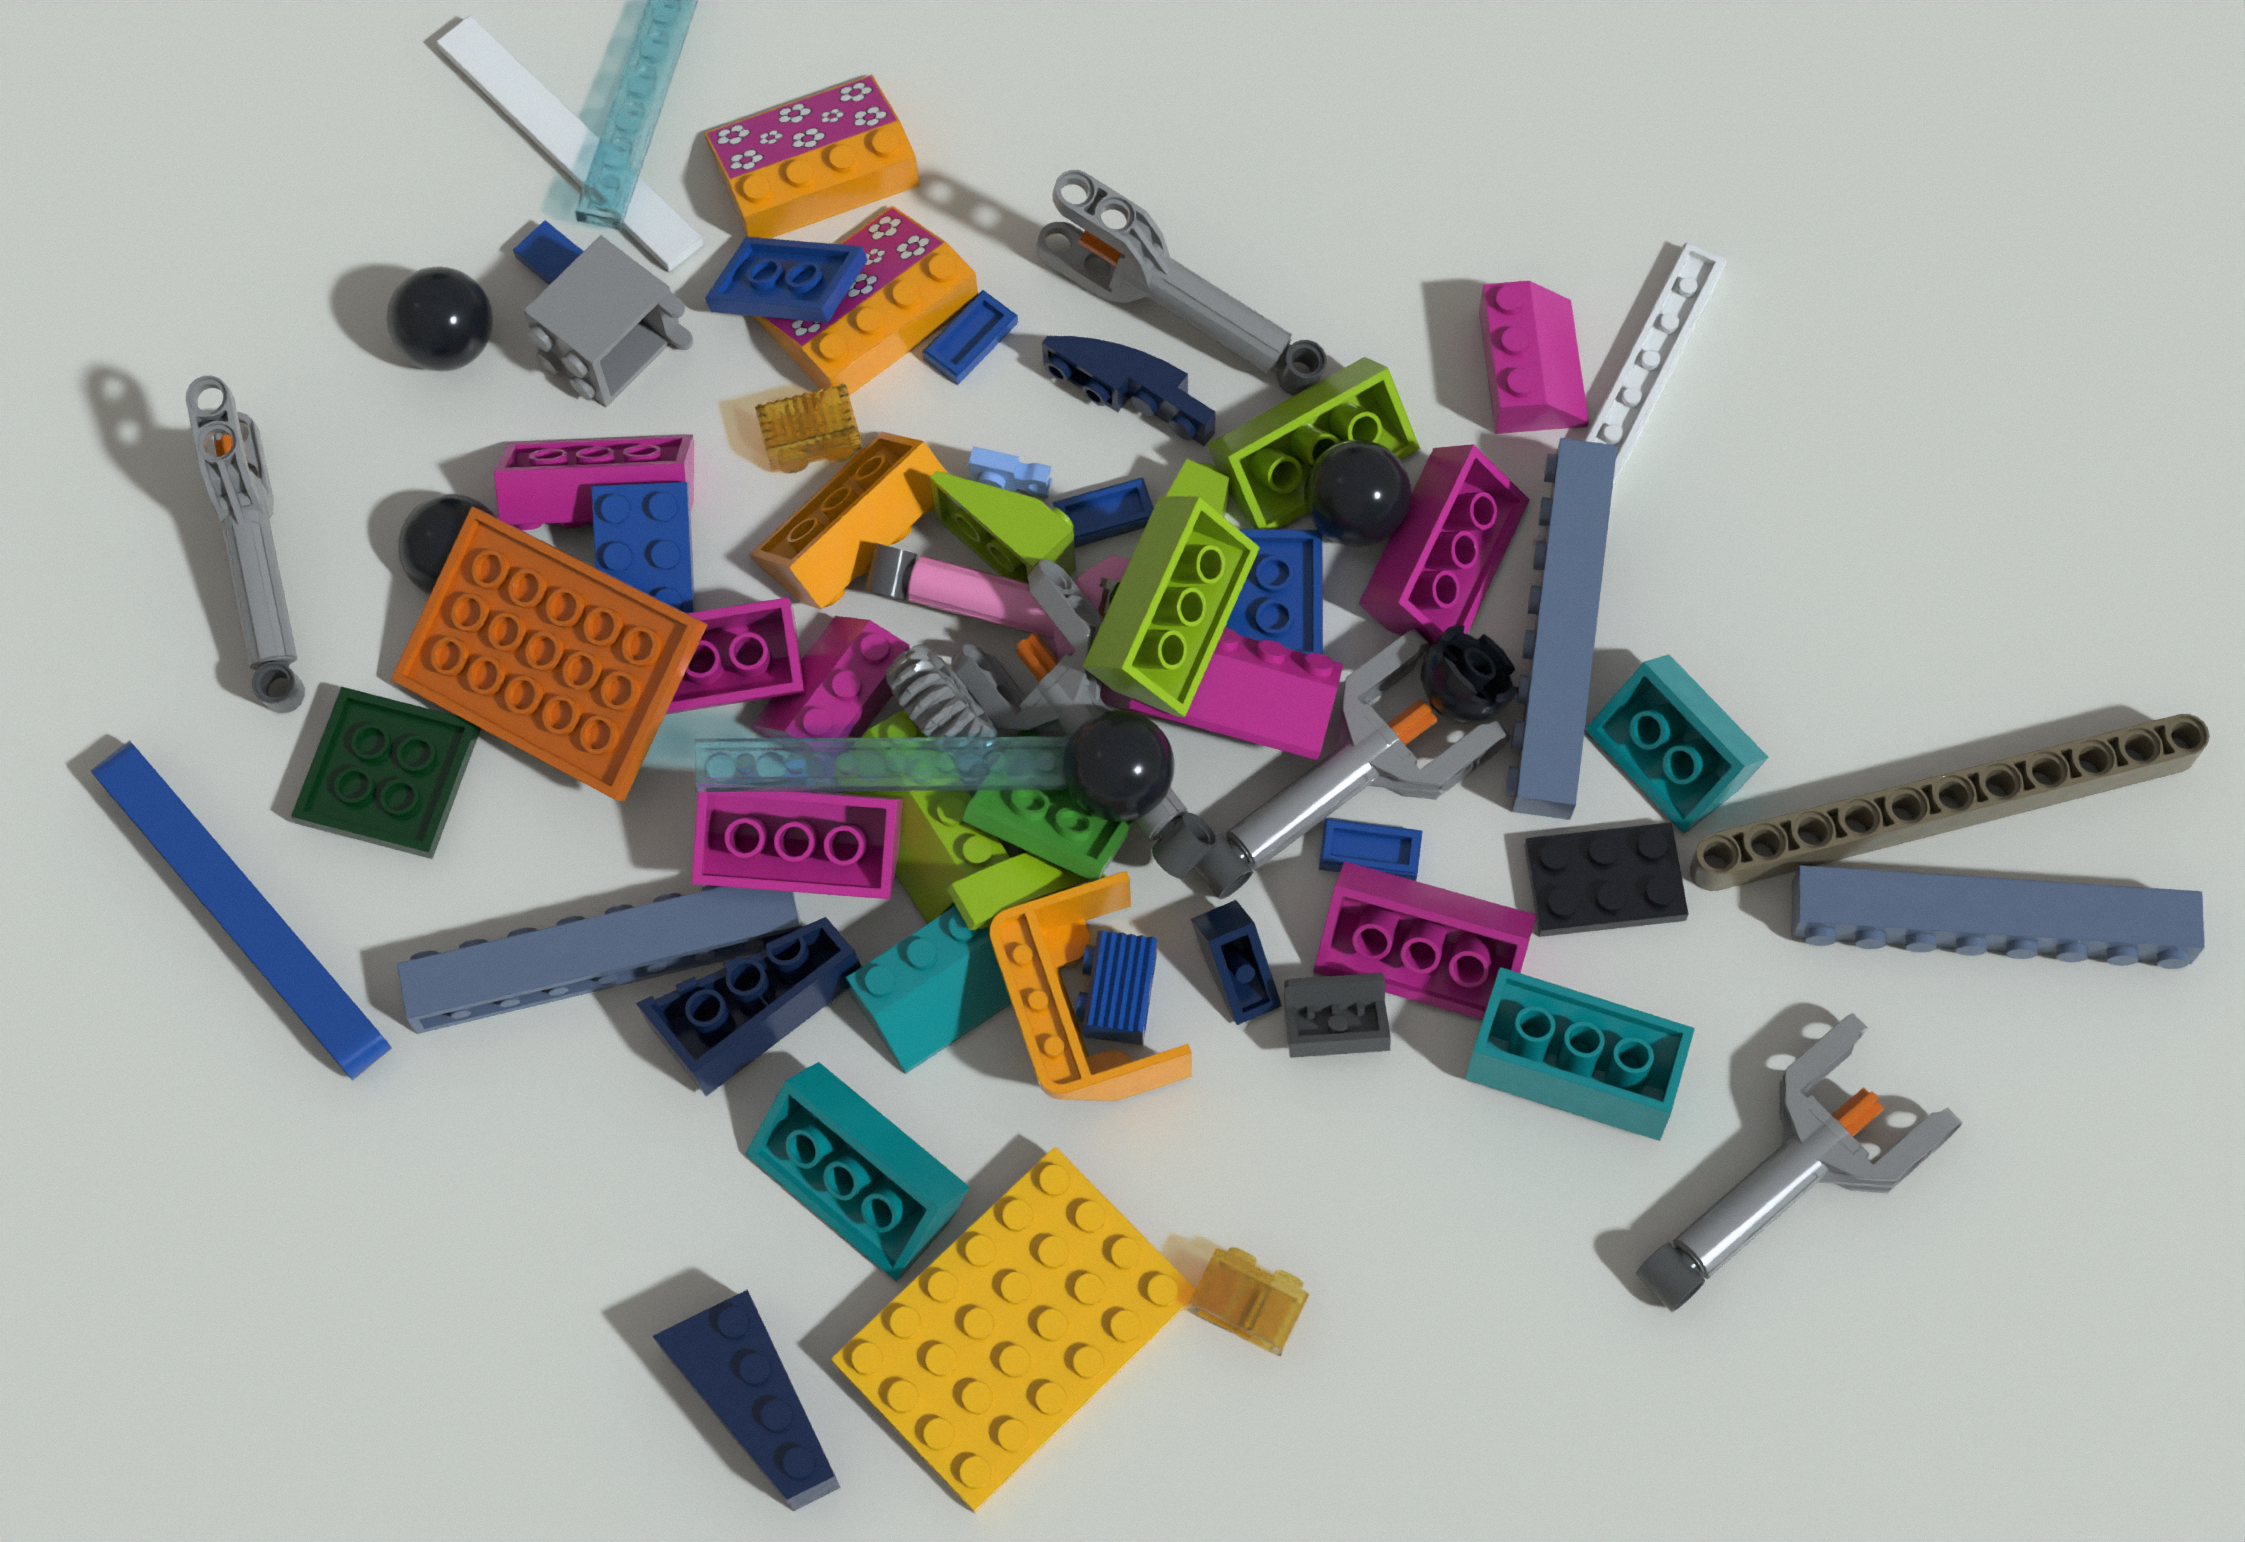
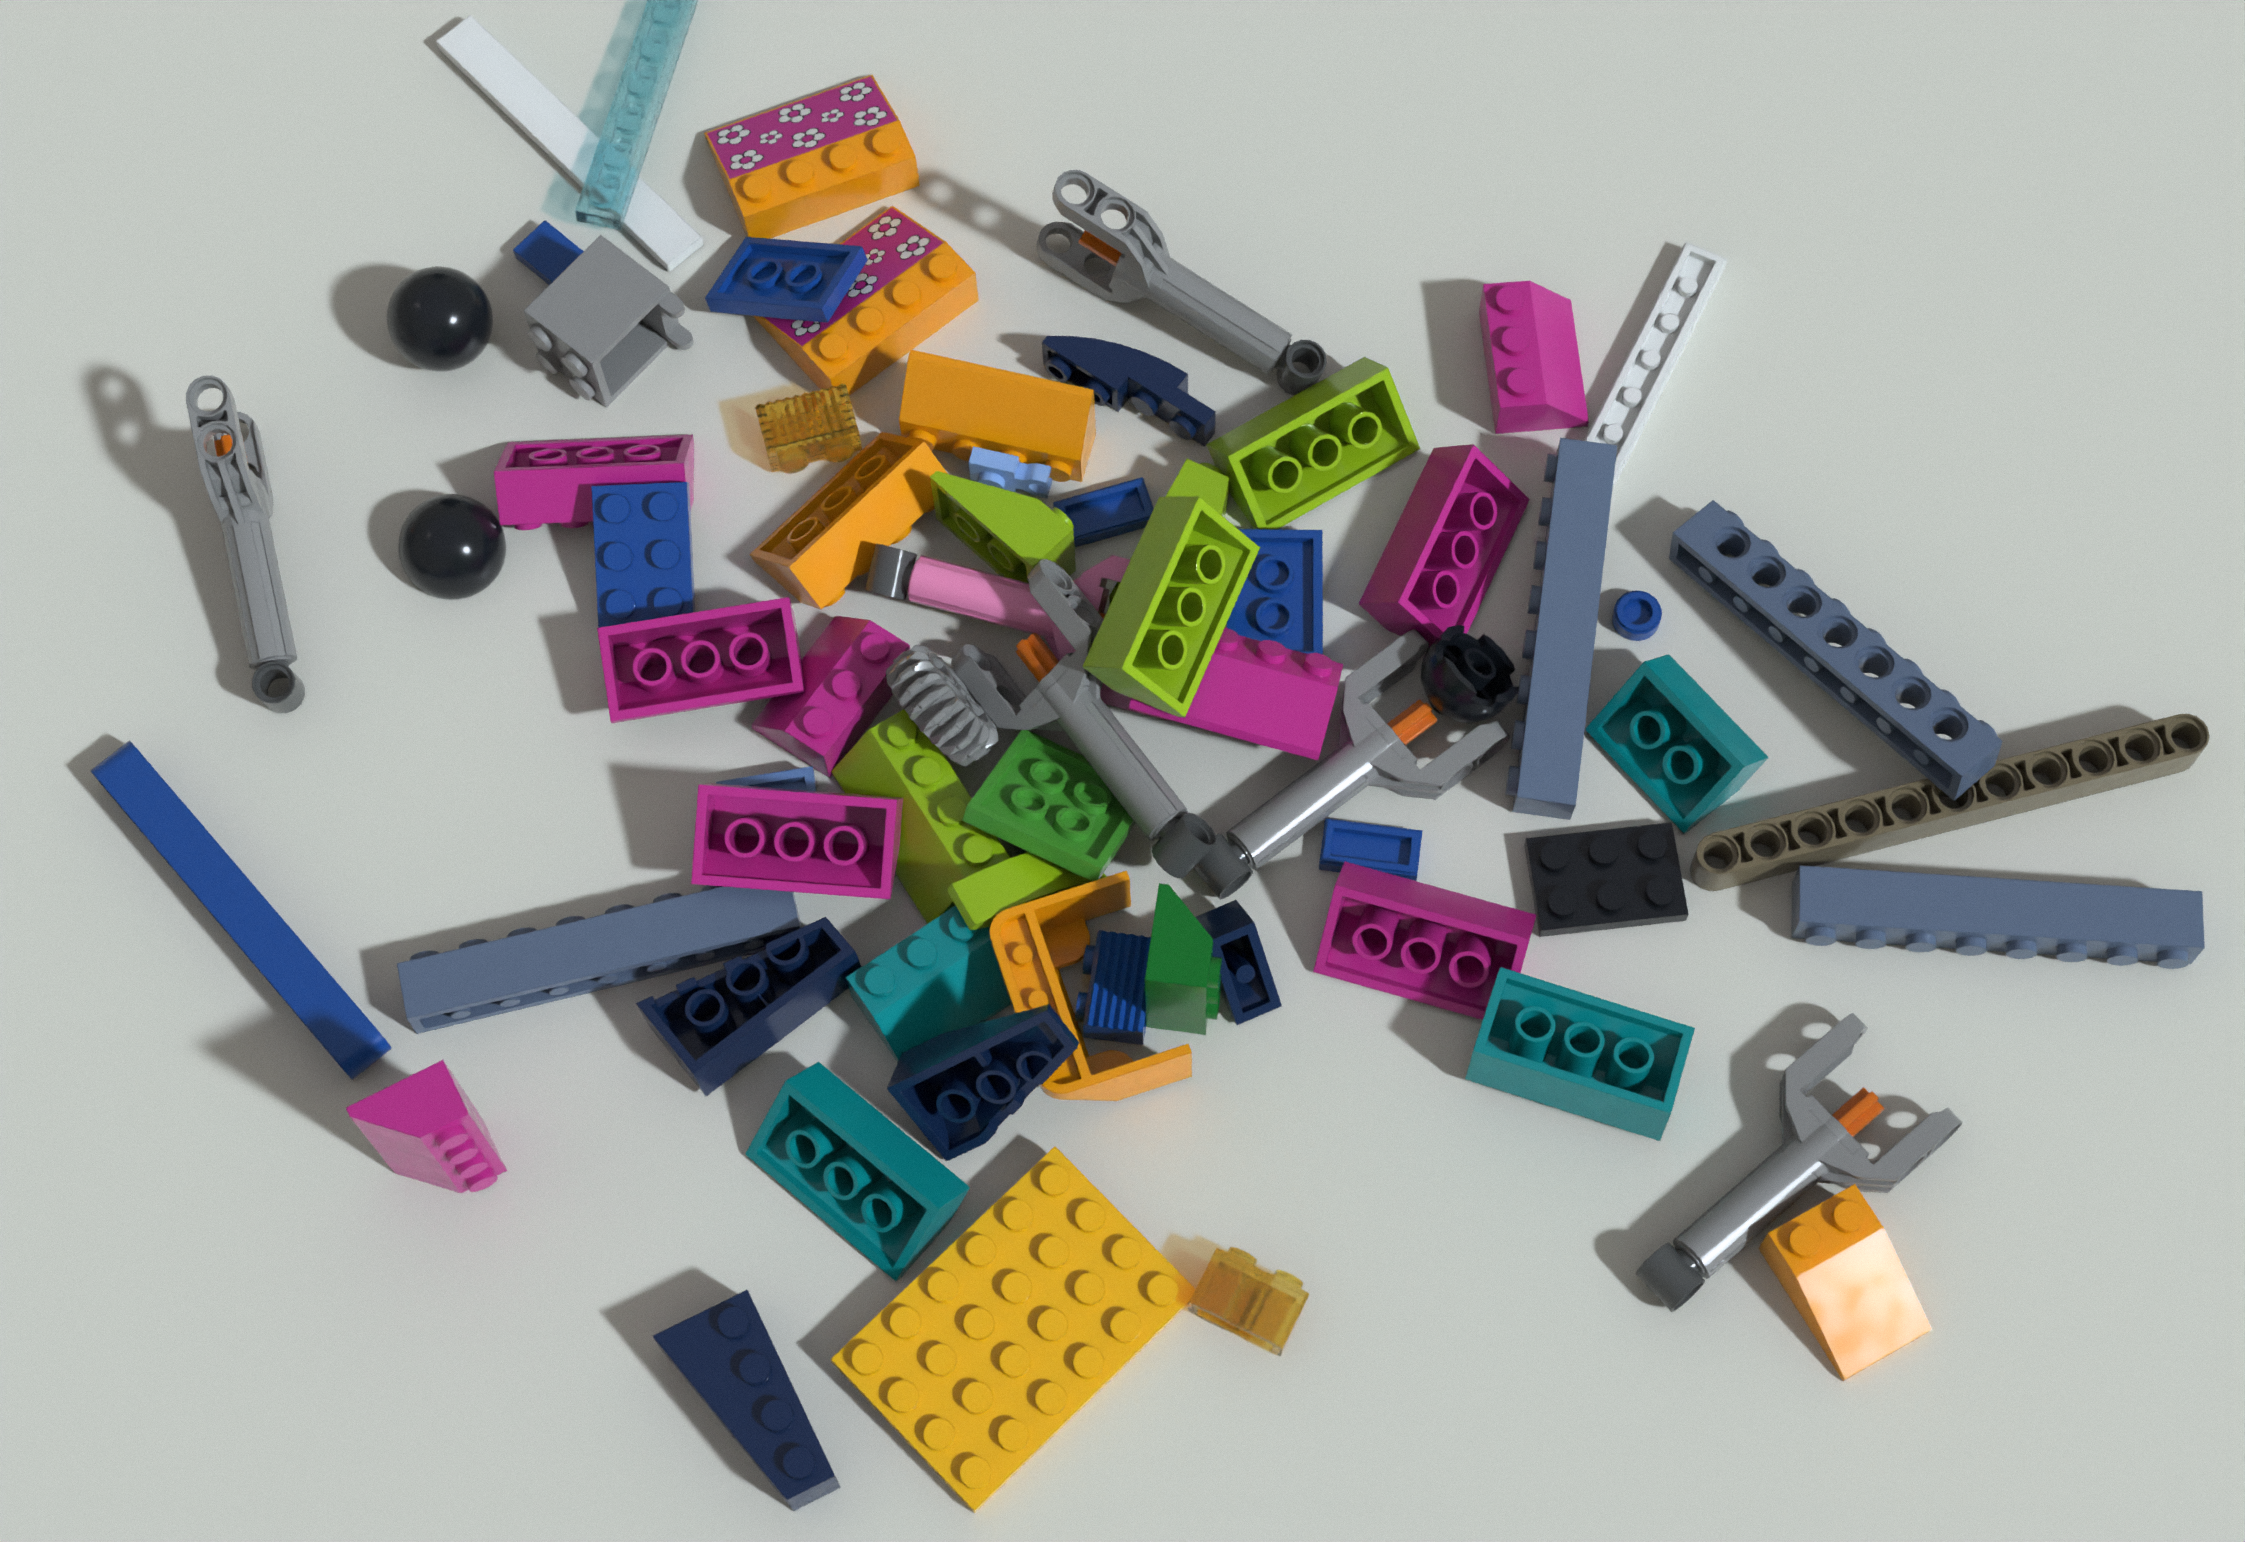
(386, 772): dark green plate -> none
(430, 1131): none -> dark pink slope
(549, 653): orange plate -> none
(879, 764): clear light blue plate -> none
(970, 337): blue tile -> none
(978, 1076): none -> dark blue wedge
(999, 410): none -> light orange slope
(1118, 765): black piece -> none
(1180, 969): none -> green slope
(1336, 1015): dark grey bracket -> none
(1357, 493): black piece -> none
(1636, 615): none -> blue tile
(1839, 671): none -> sand blue brick
(1846, 1282): none -> slope

